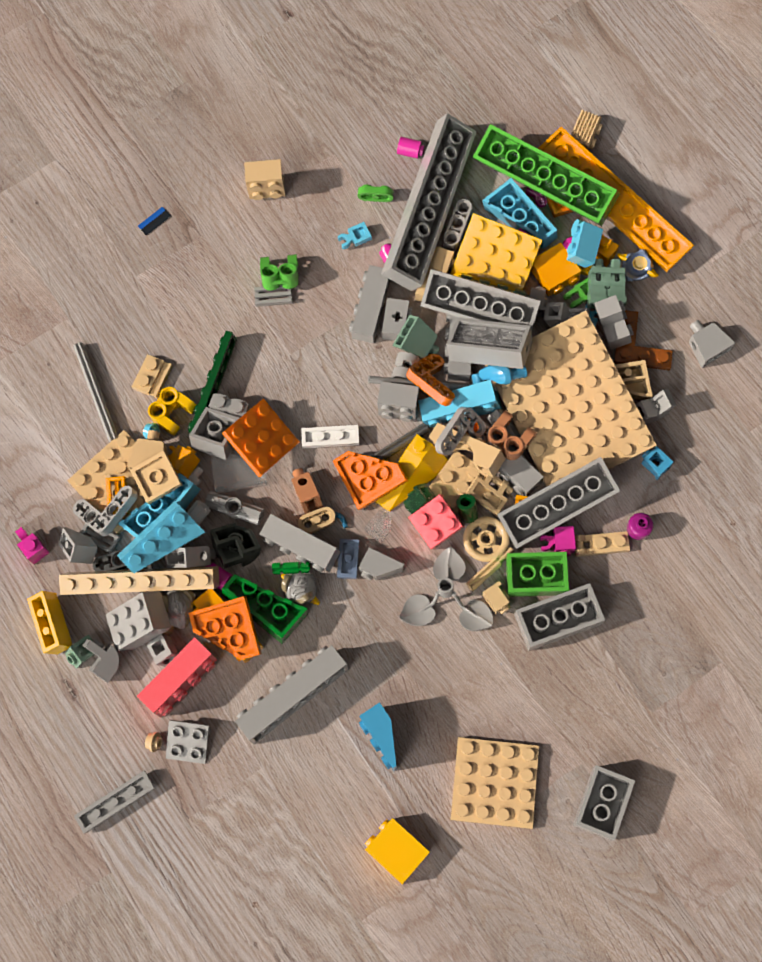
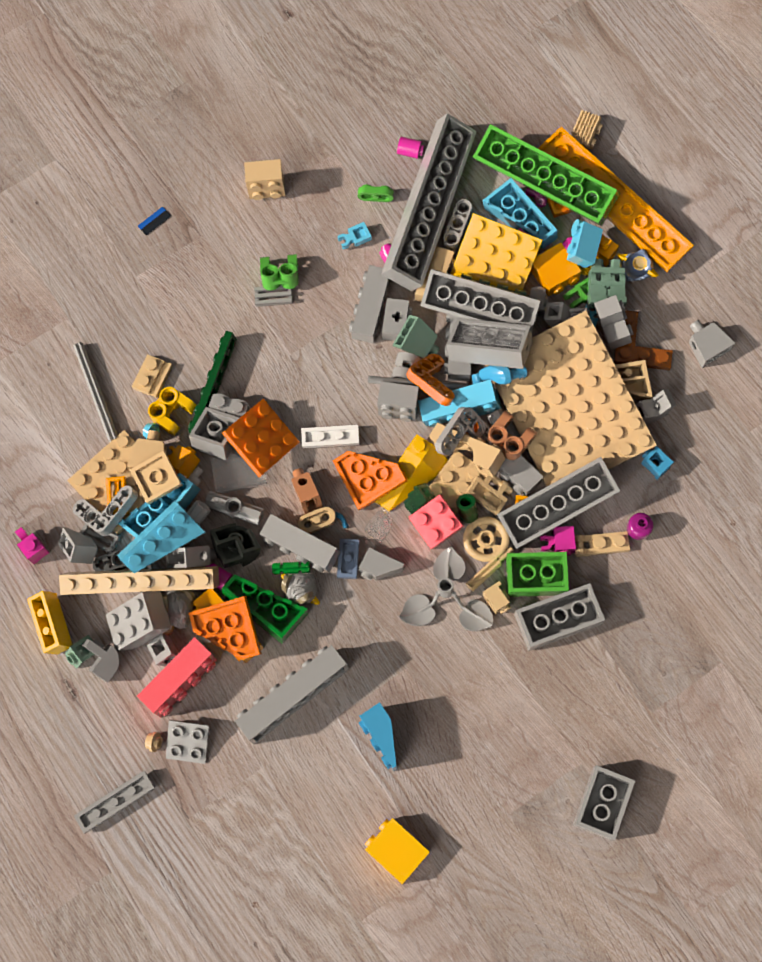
(401, 442): dark grey axle -> none
(495, 783): tan plate -> none

